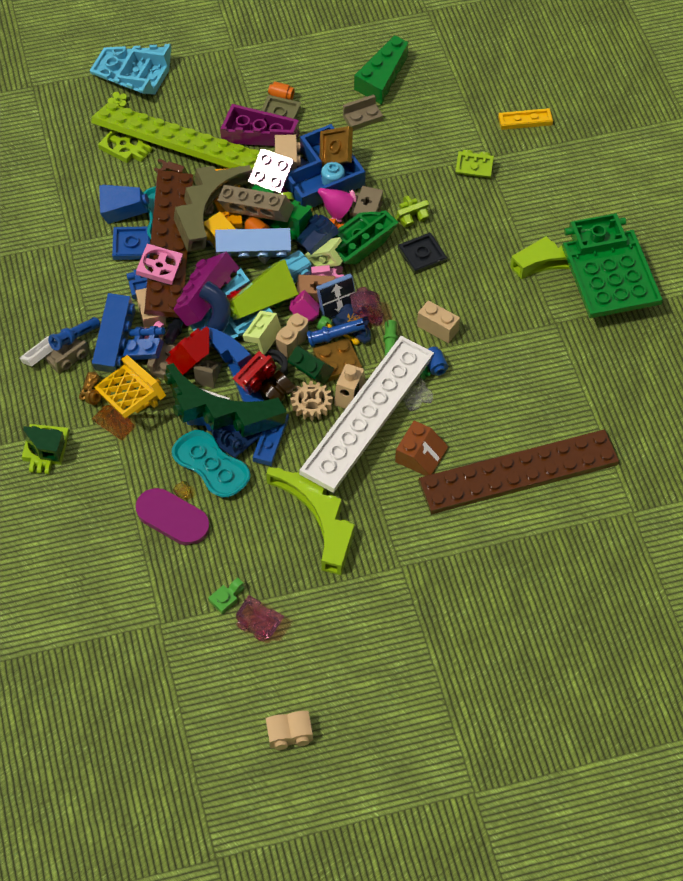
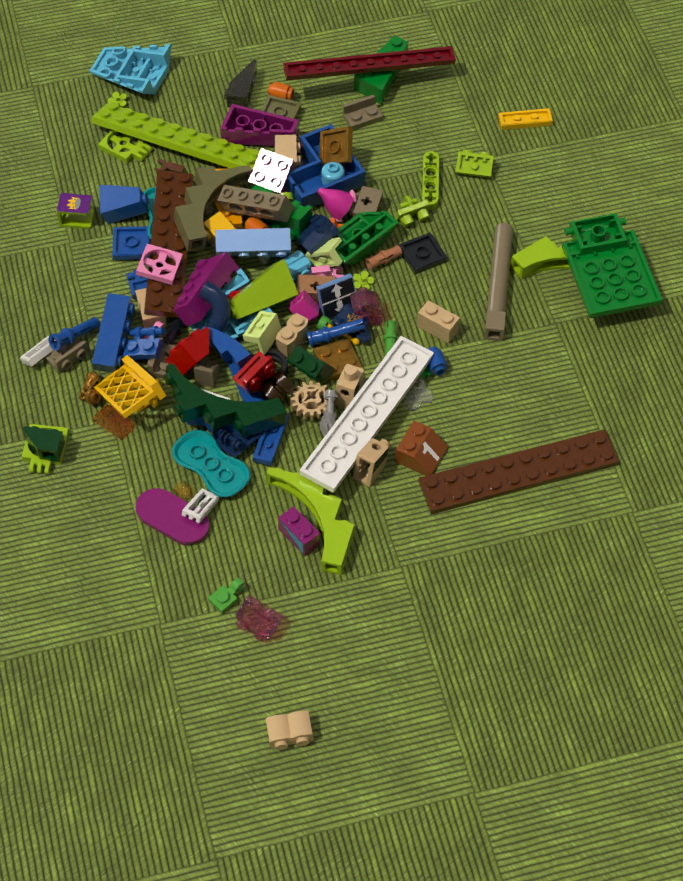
(75, 211): none -> piece
(194, 514): none -> white tile
(241, 86): none -> clear smoke slope
(299, 531): none -> magenta brick
(329, 415): none -> light grey piece
(363, 280): none -> lime plant
(368, 63): none -> dark red plate
(376, 454): none -> tan torso
(383, 257): none -> nougat pin
(430, 180): none -> lime beam
(498, 282): none -> dark tan brick

